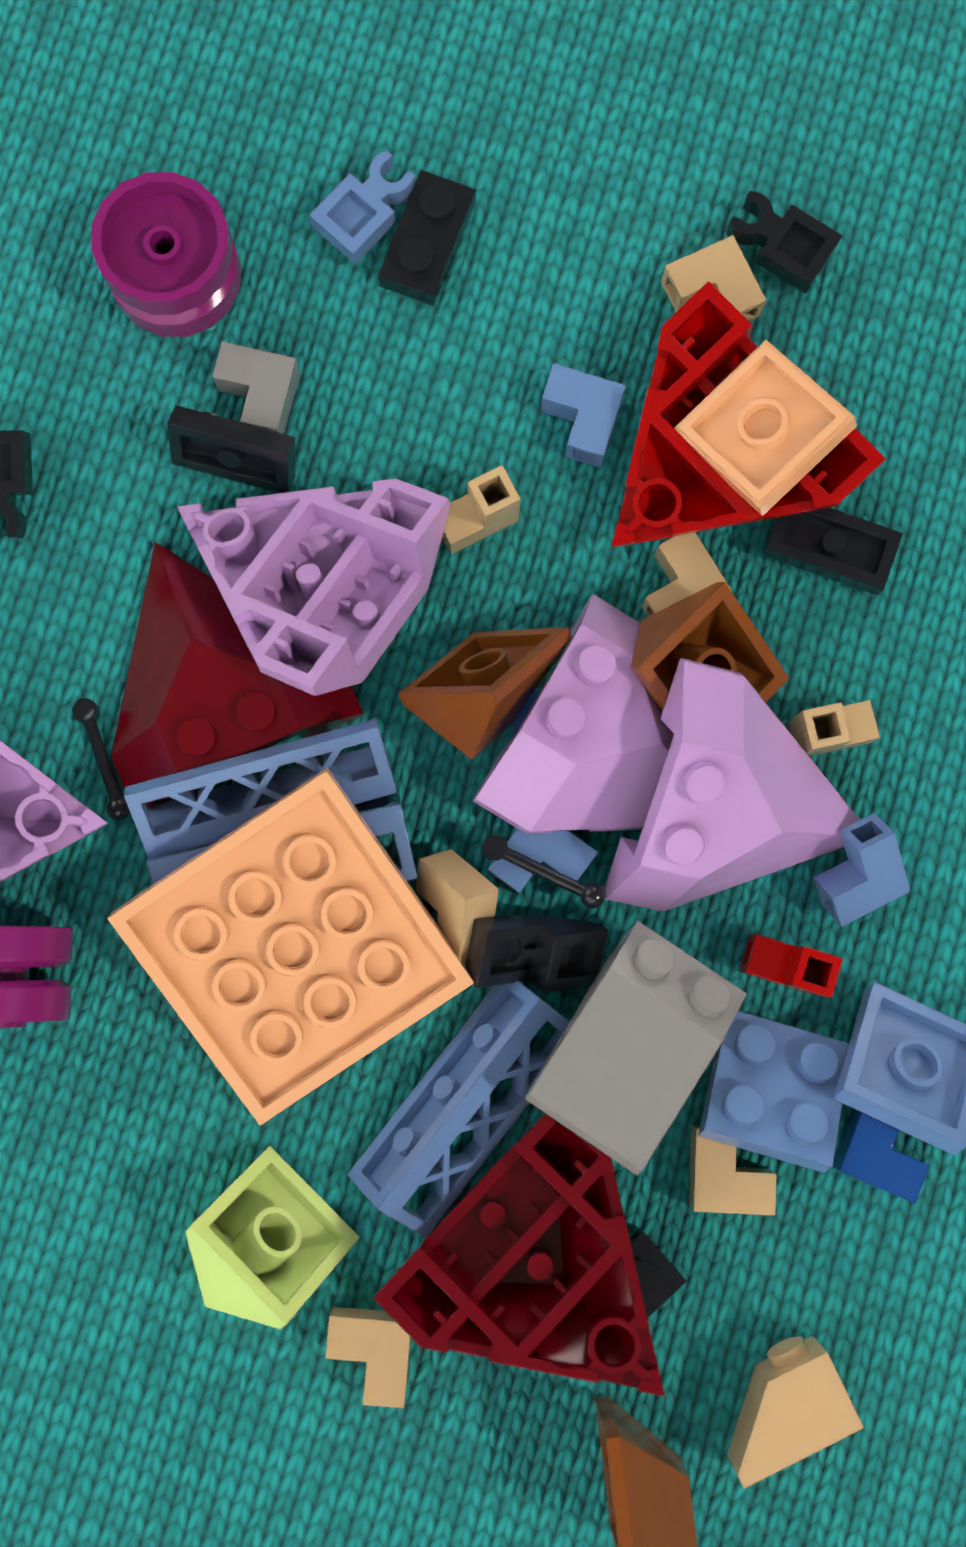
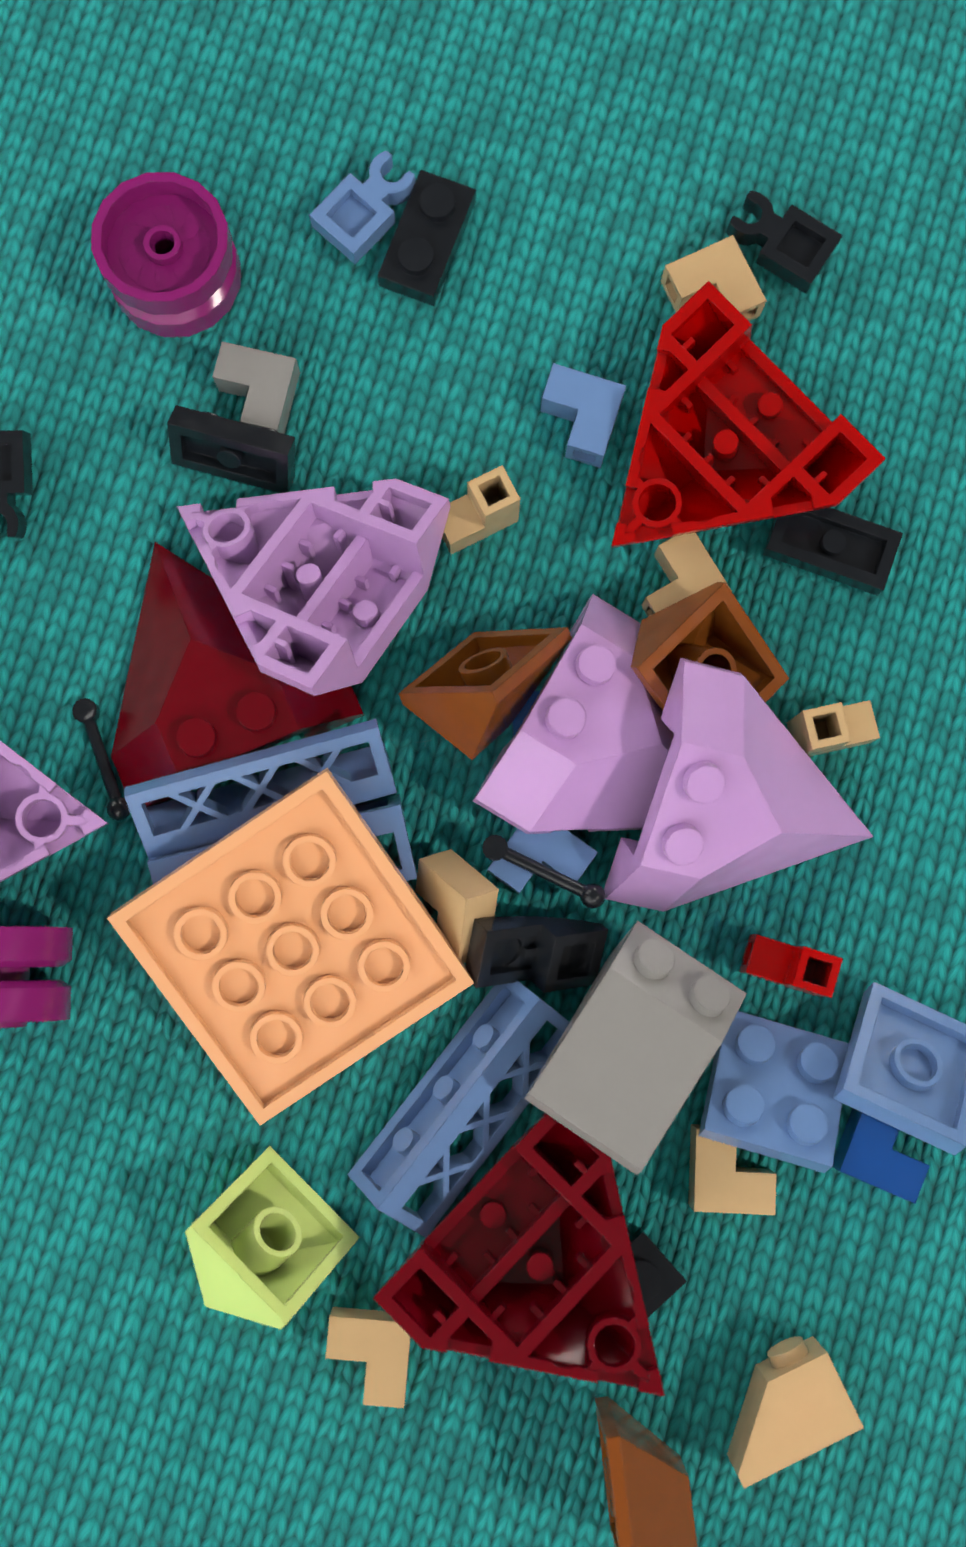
(766, 427): light nougat plate -> none
(868, 877): medium blue piece -> none

